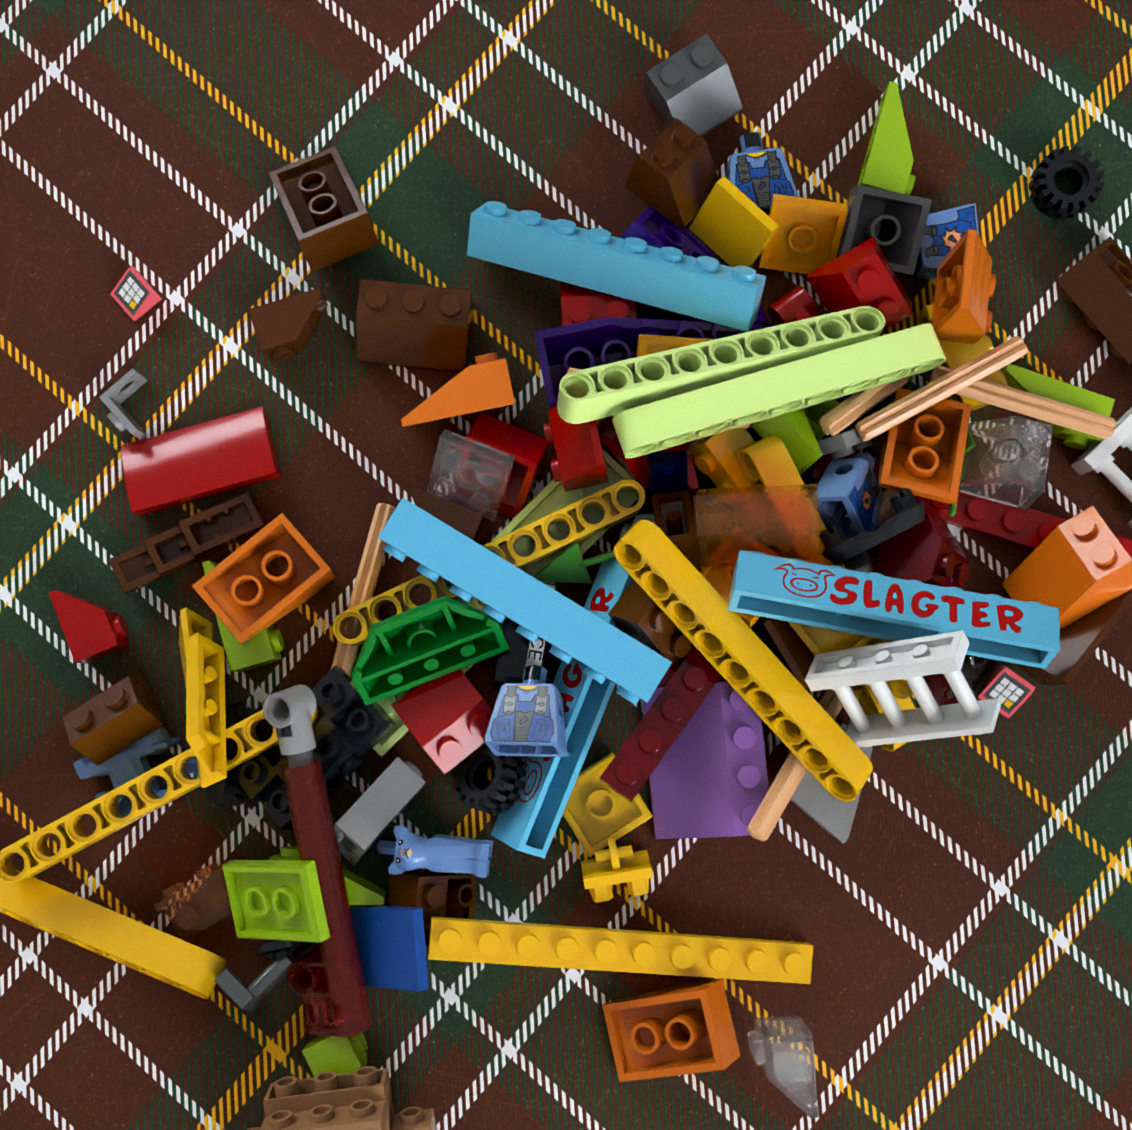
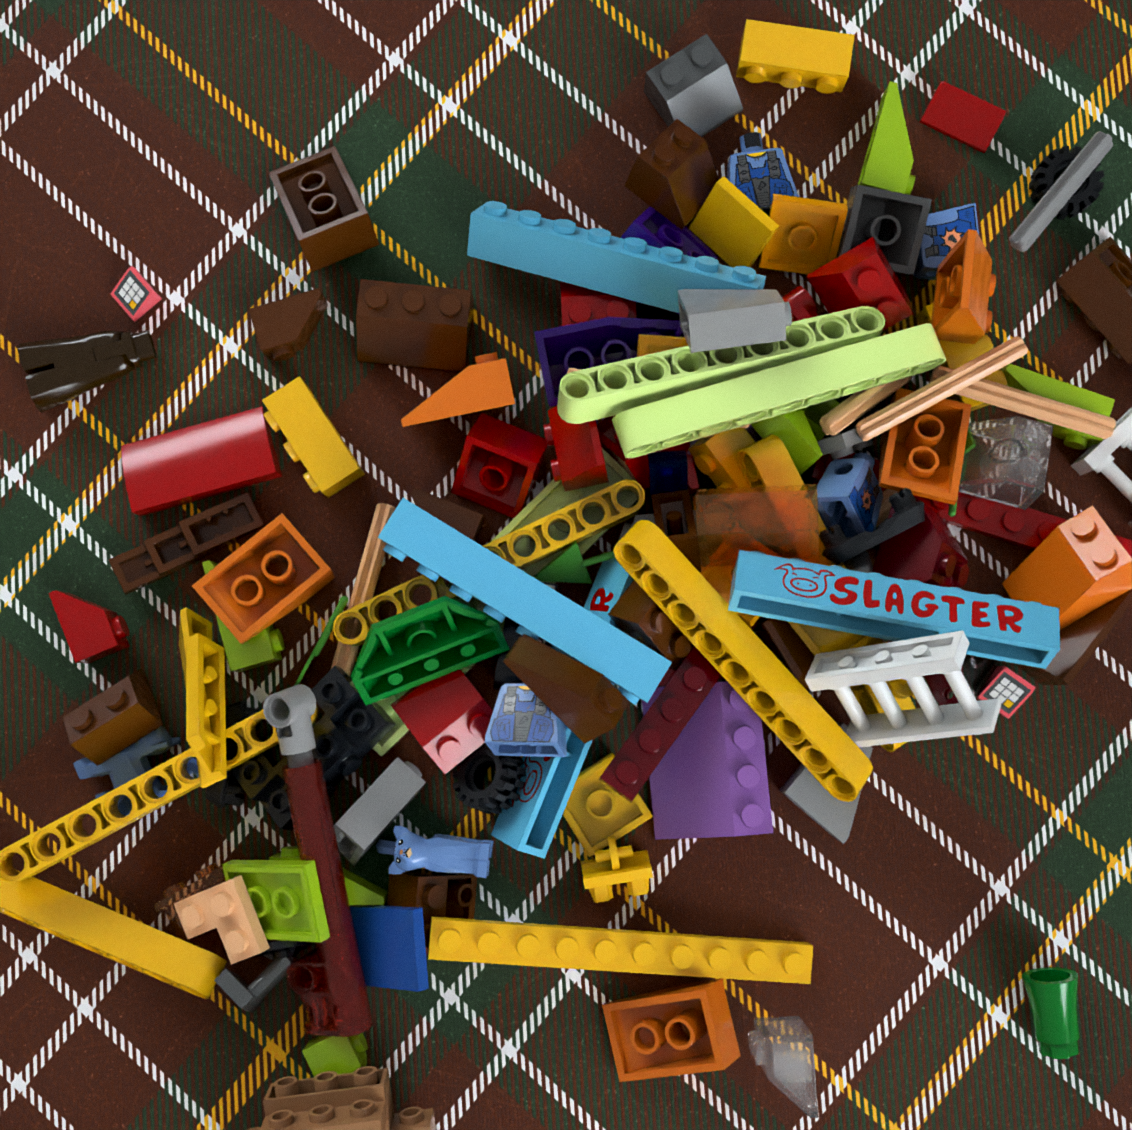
(74, 365): none -> dark brown piece
(113, 398): light grey bracket -> none
(228, 910): none -> light nougat plate
(311, 438): none -> yellow brick
(324, 636): none -> bright green piece
(470, 474): clear plate -> none
(568, 688): none -> reddish brown slope
(732, 317): none -> light grey slope
(786, 782): light nougat axle -> none
(795, 56): none -> yellow brick
(963, 116): none -> red slope
(1054, 1010): none -> green plant
(1061, 191): none -> light grey axle

